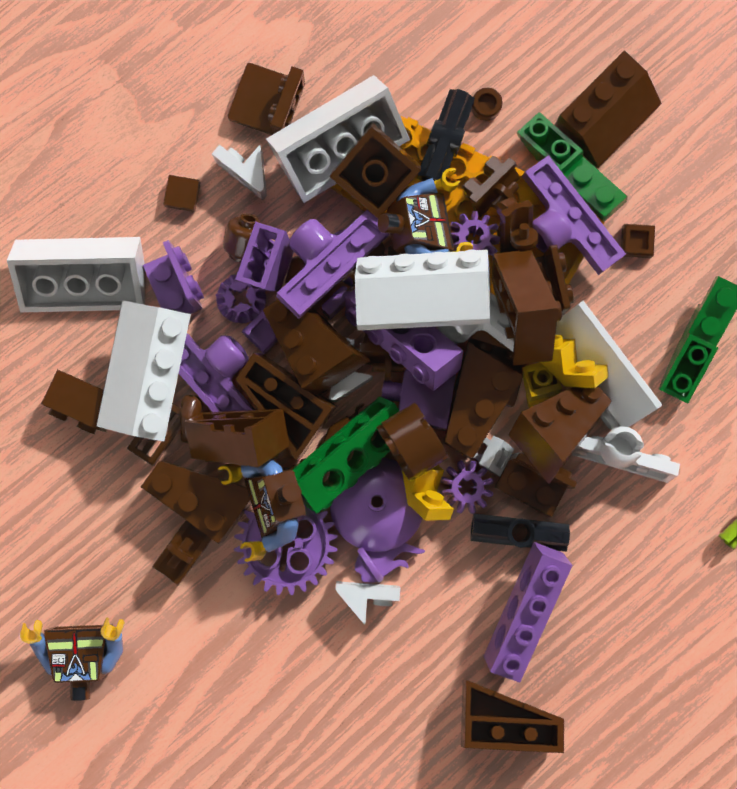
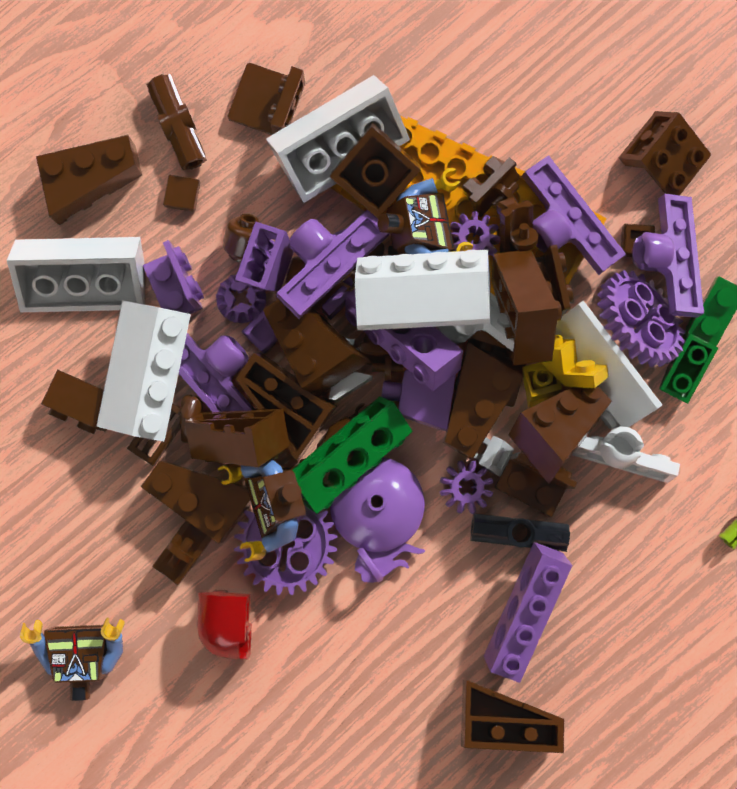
(86, 173): none -> reddish brown wedge
(176, 122): none -> reddish brown piece
(225, 624): none -> red brick
(249, 173): white slope -> none
(357, 594): white slope -> none
(412, 441): reddish brown brick -> none
(424, 498): yellow slope -> none
(446, 135): black piece -> none
(487, 104): reddish brown tile -> none
(545, 139): green slope -> none
(610, 109): reddish brown slope -> none
(626, 306): none -> medium lavender gear
(667, 151): none -> reddish brown bracket
(674, 255): none -> medium lavender plate

